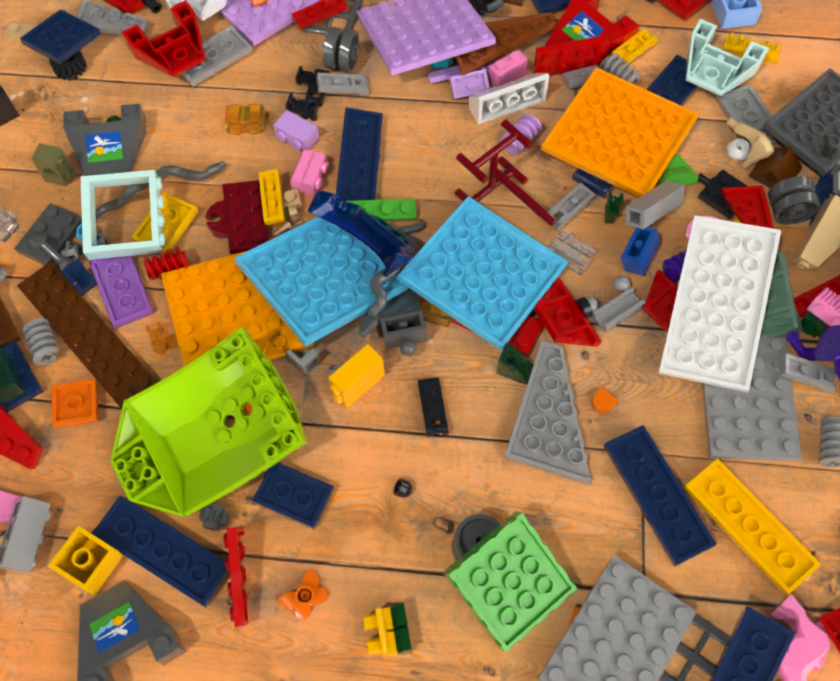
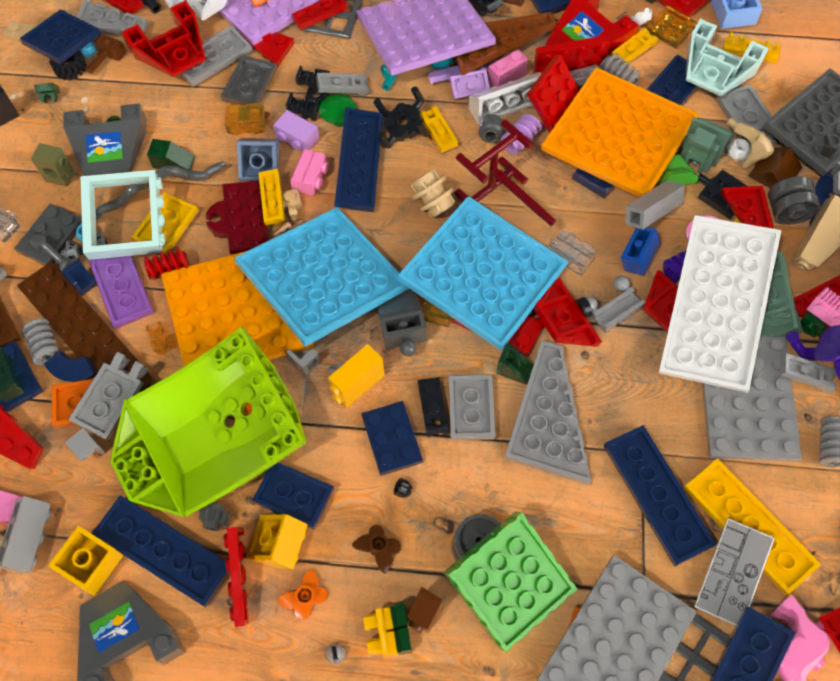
(45, 90): none -> dark green tile
(69, 369): none -> dark blue tile
(83, 445): none -> light grey panel
(89, 50): none -> medium azure plate
(103, 401): none -> light grey tile
(106, 47): none -> reddish brown piece
(168, 153): none -> dark green slope
(249, 81): none -> flat silver plate
(257, 156): none -> sand blue slope
(273, 46): none -> red wing
(277, 541): none -> yellow slope
(333, 108): none -> green dish
(340, 49): dark grey wheel -> none
(340, 653): none -> light grey hinge
(369, 229): clear blue windscreen -> none
(369, 323): dark grey animal -> none
(379, 546): none -> reddish brown animal
(389, 80): none -> teal arm
(390, 209): bright green plate -> none
(392, 438): none -> dark blue plate
(398, 115): none -> black plate
(424, 611): none -> reddish brown slope
(432, 192): none -> tan piece
(439, 129): none -> yellow plate
(471, 407): none -> light grey plate
(490, 128): none -> dark grey head
(553, 92): none -> red plate
(571, 205): light grey plate -> none
(603, 401): orange tile -> none
(612, 207): dark green plate -> none
(642, 17): none -> white plate
(672, 26): none -> clear yellow plate
(705, 143): none -> sand green piece
(734, 572): none -> light grey tile

